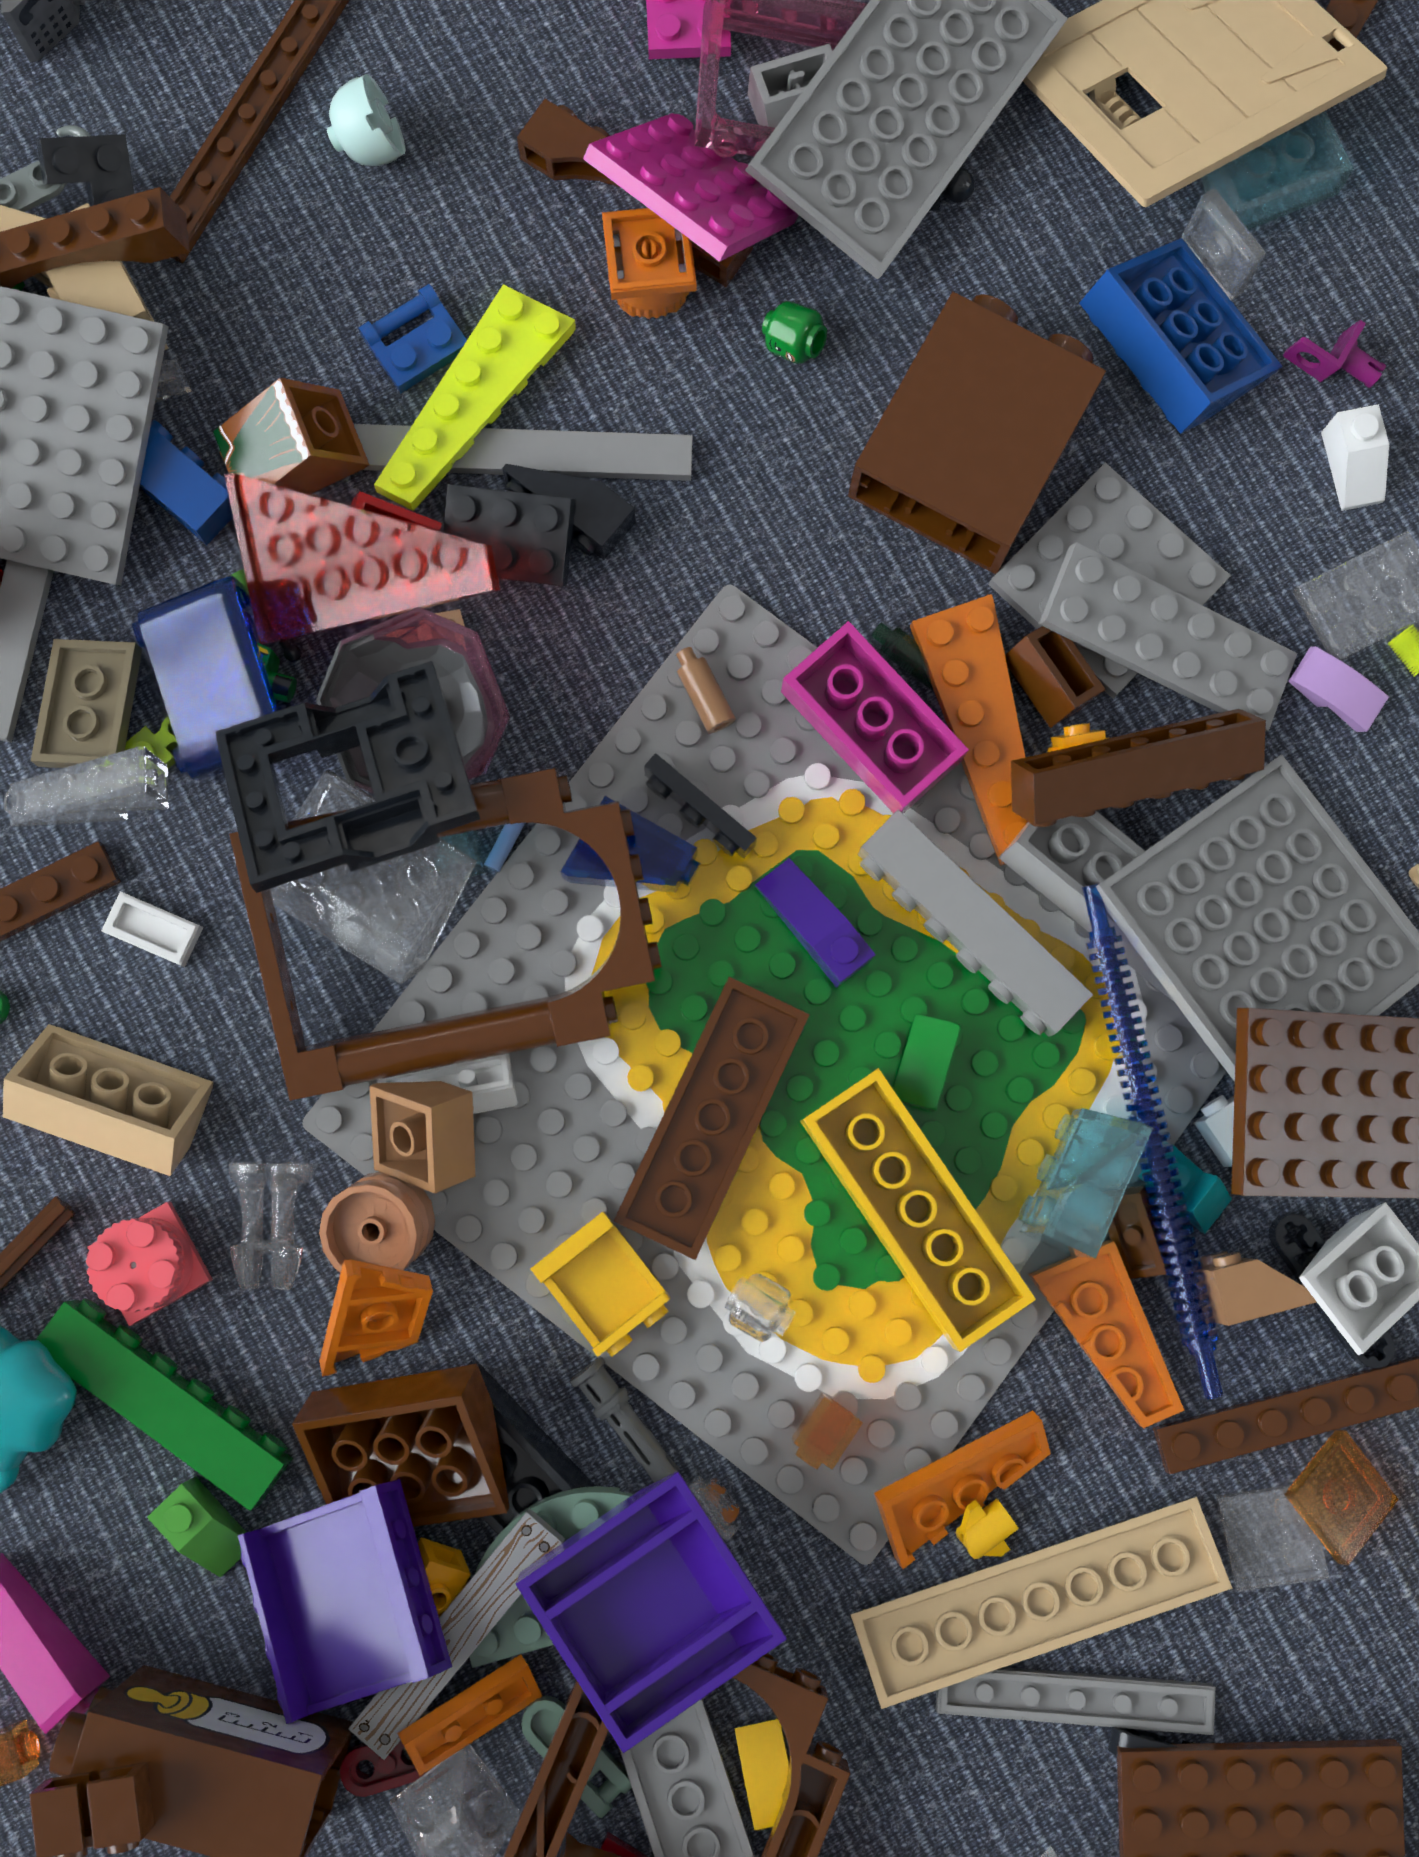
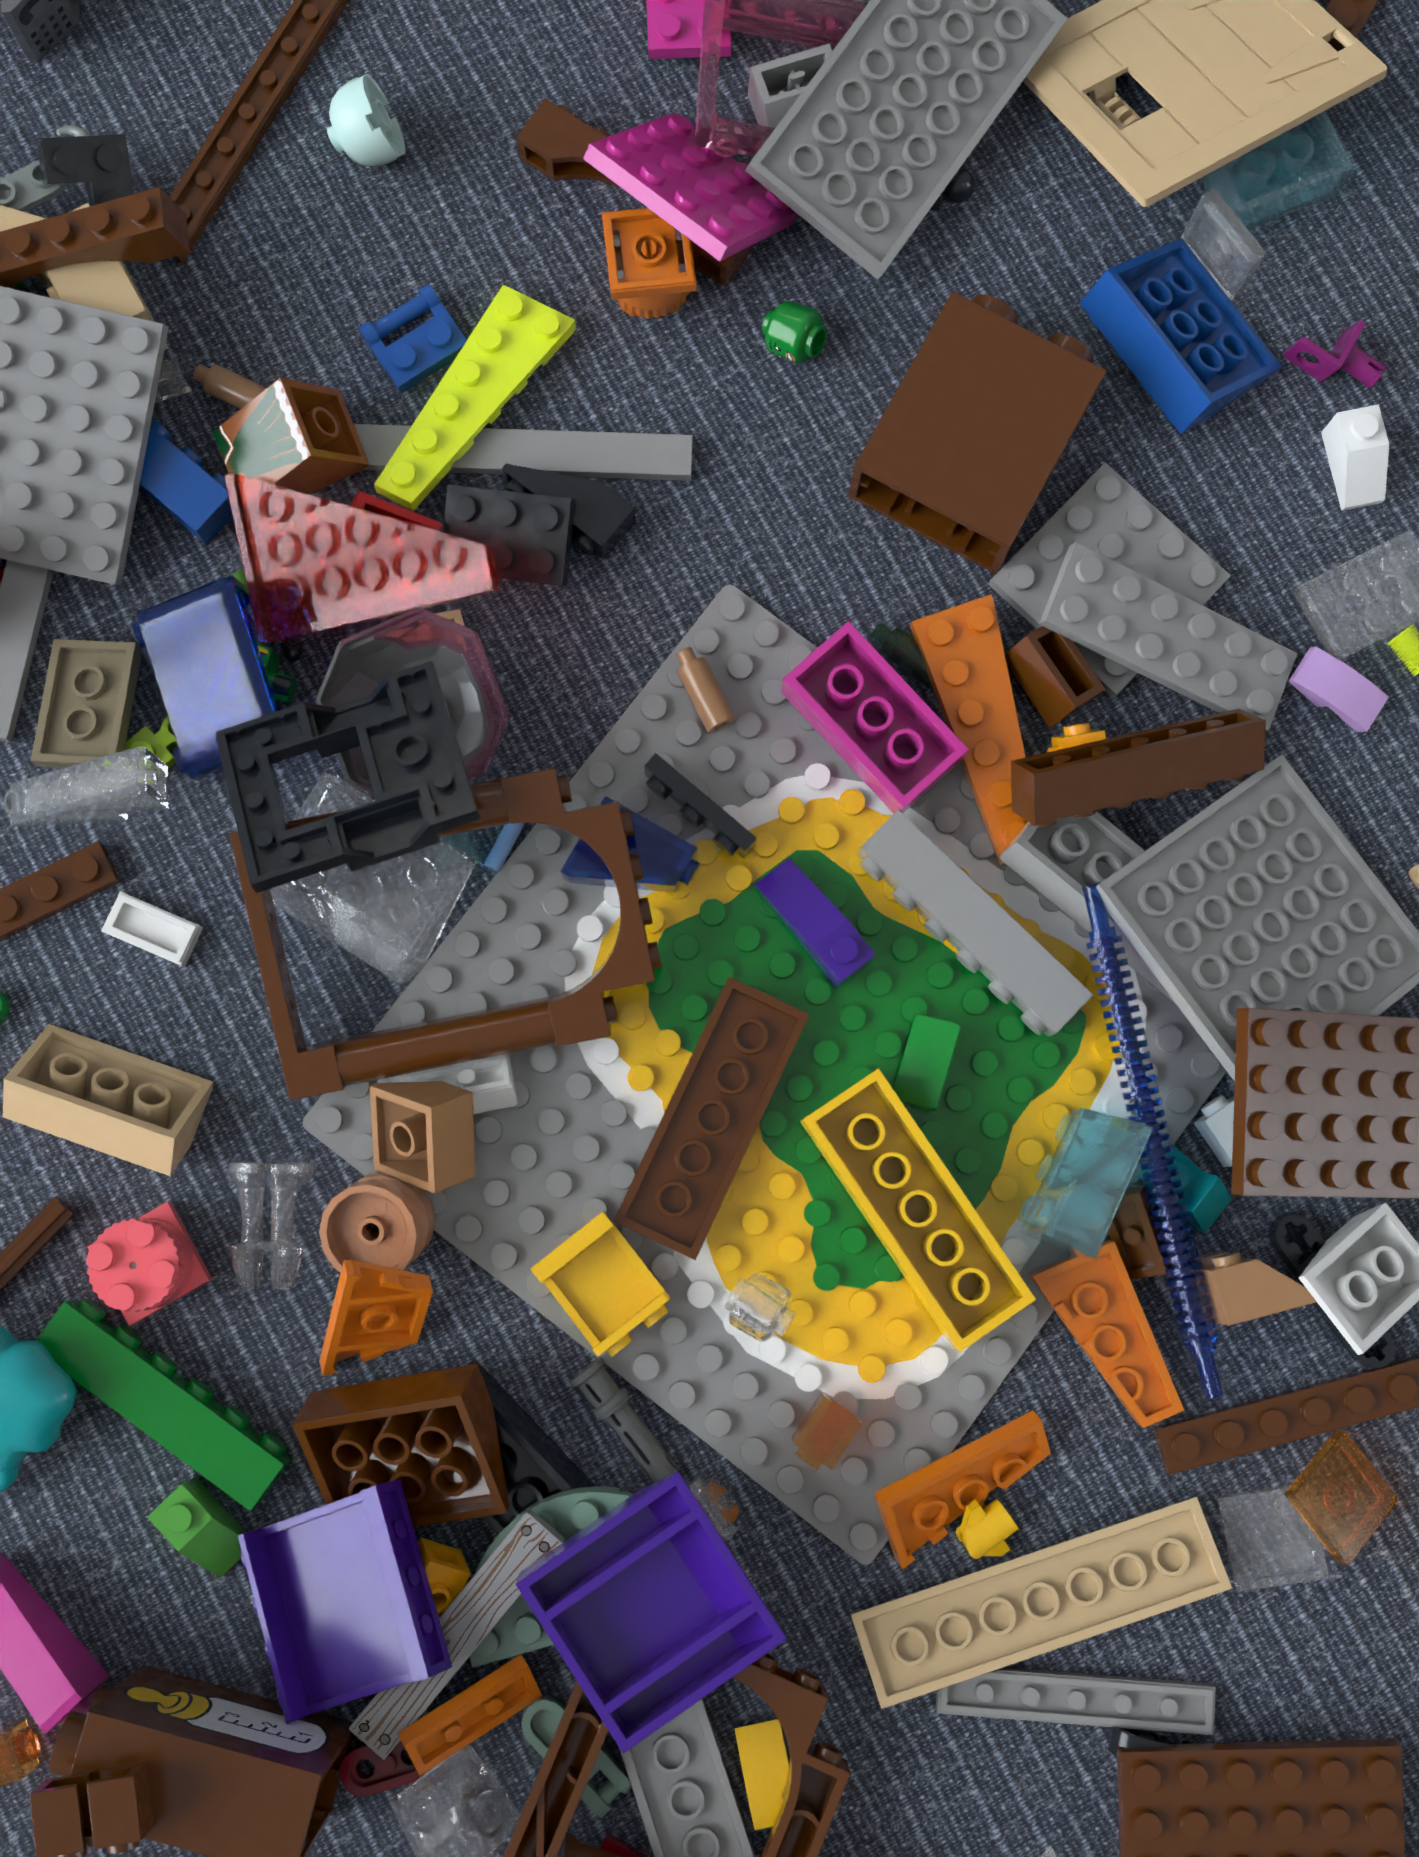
(227, 385): none -> medium nougat cylinder

